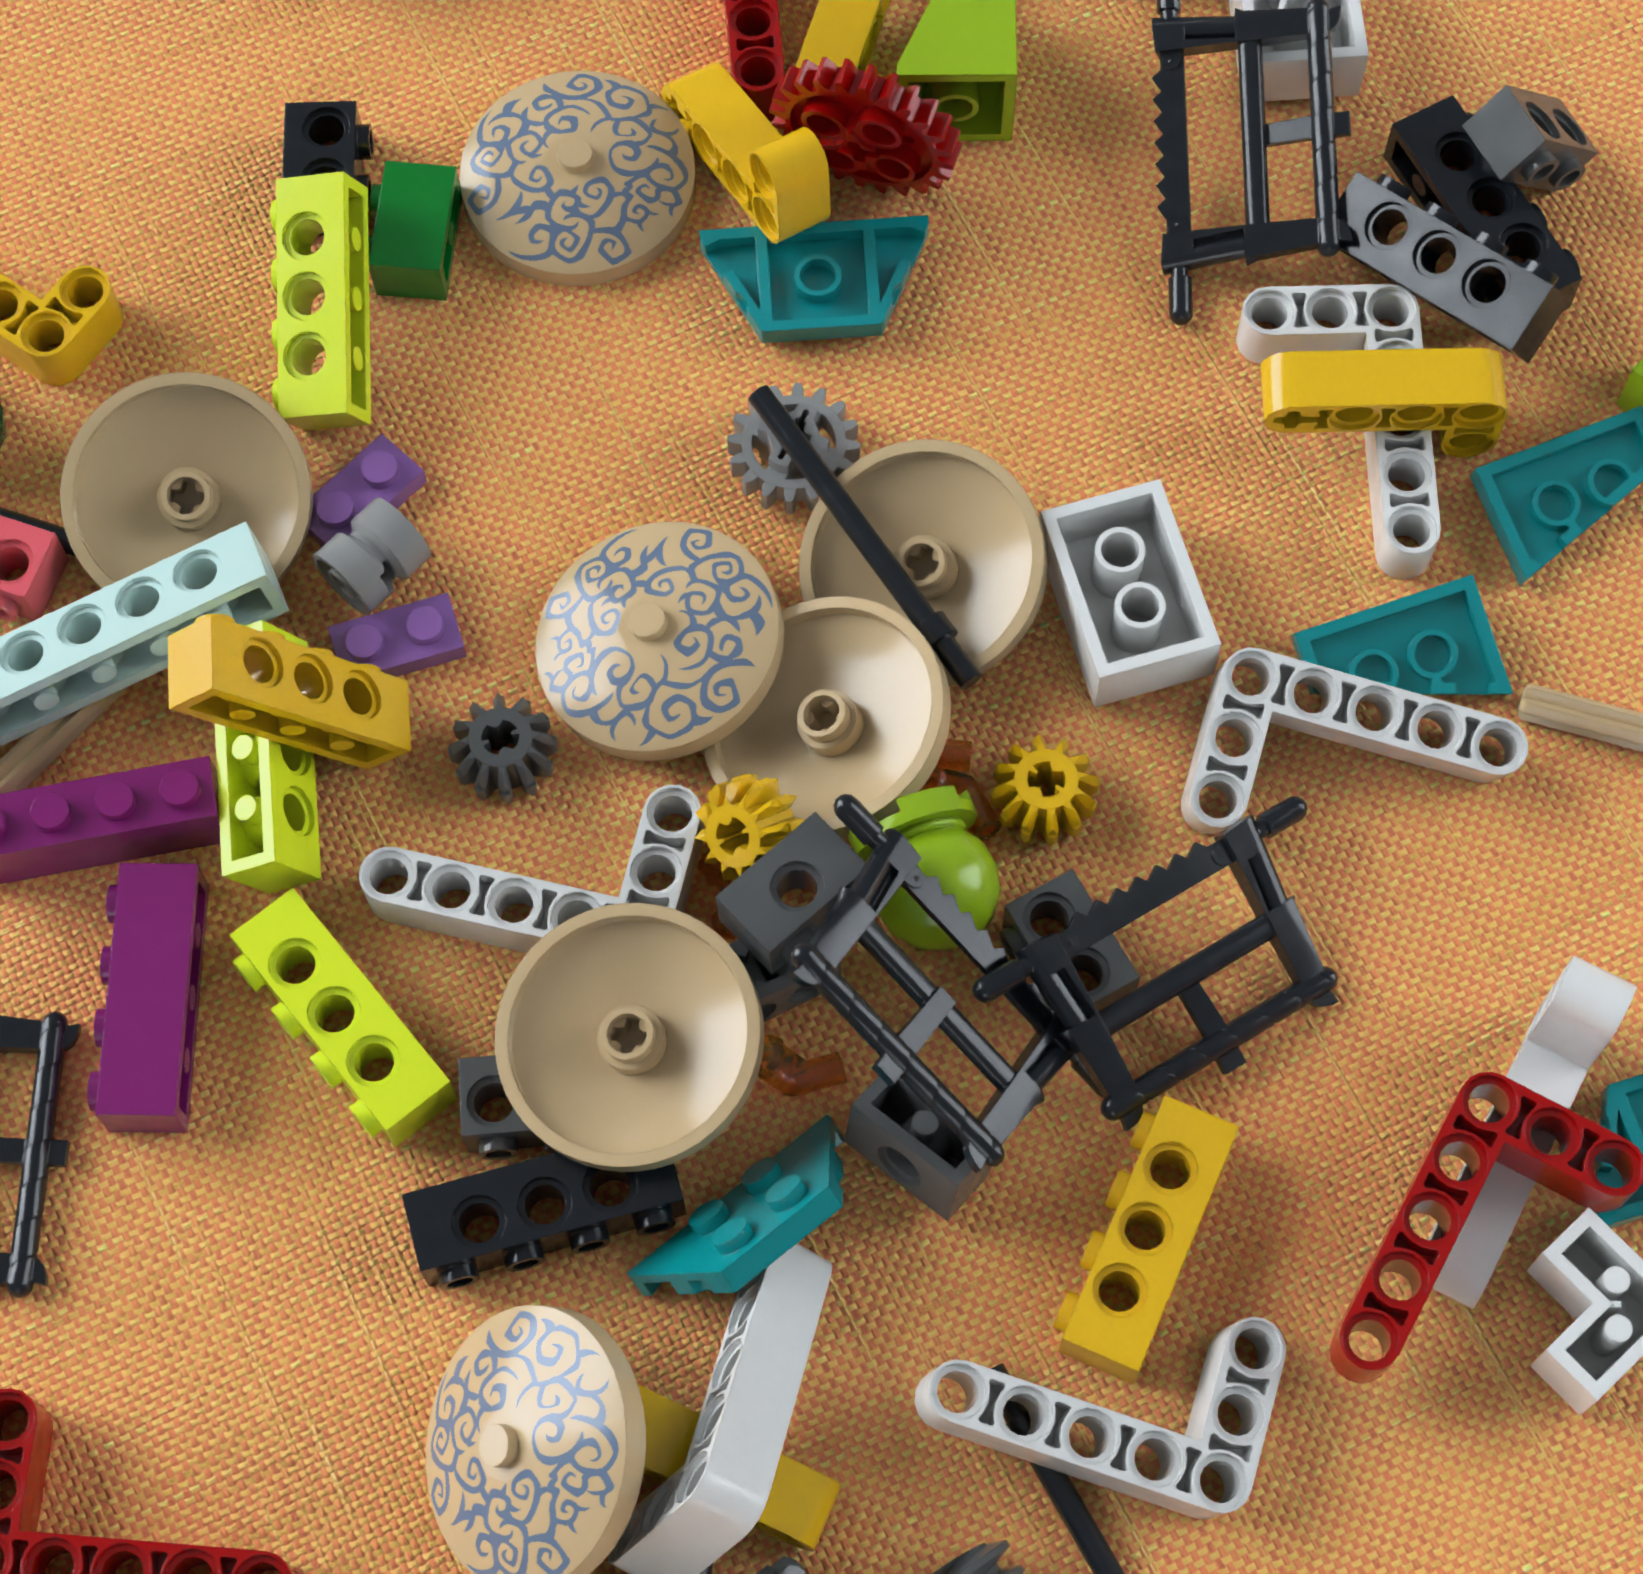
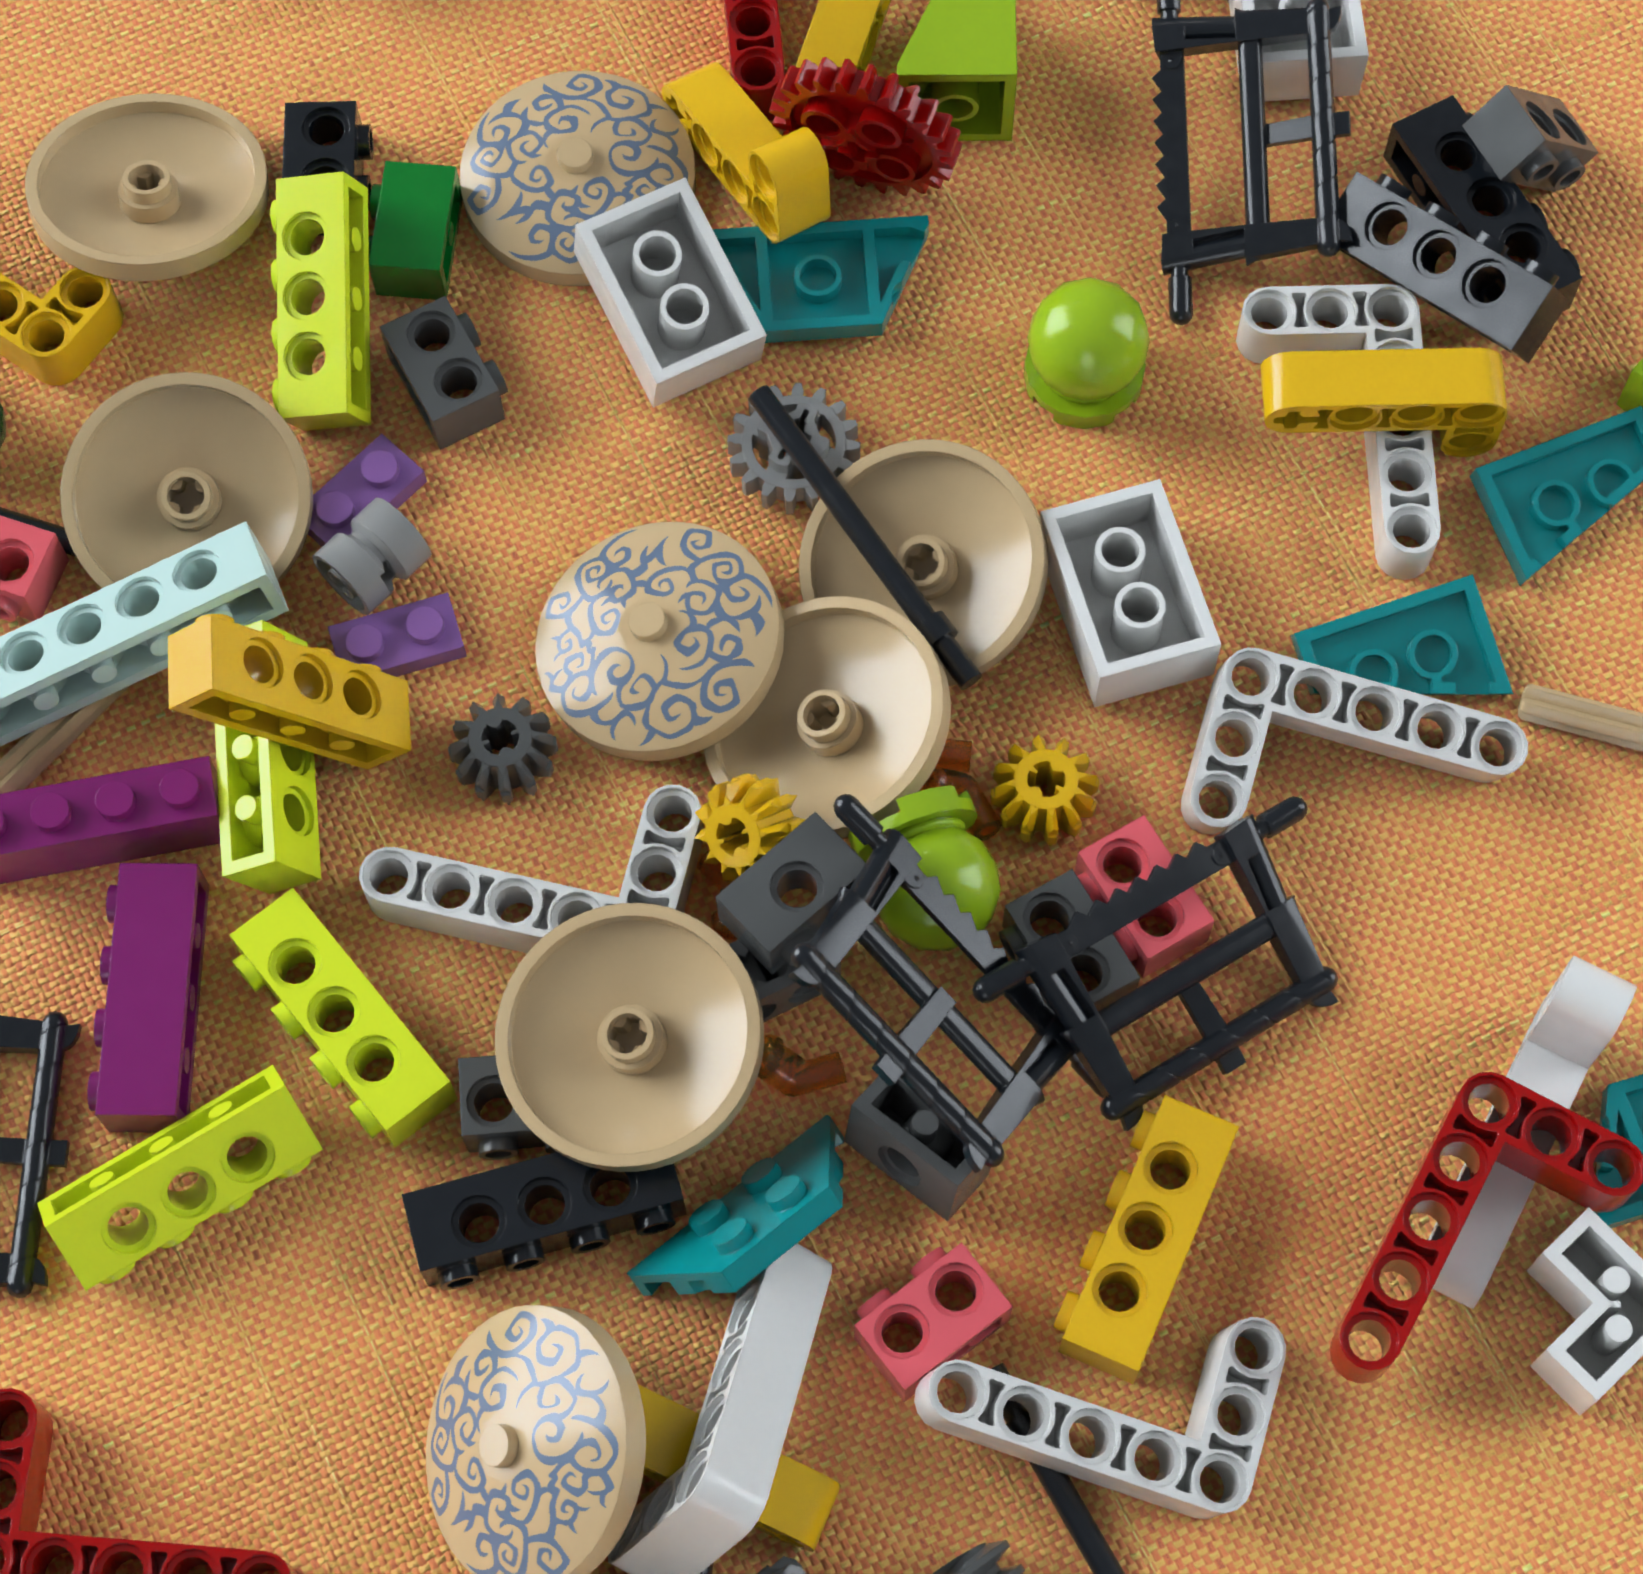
(141, 1177): none -> neon yellow brick
(147, 187): none -> tan dish
(437, 374): none -> dark grey brick
(669, 292): none -> white brick
(943, 1332): none -> coral brick
(1086, 352): none -> lime tile
(1141, 850): none -> coral brick

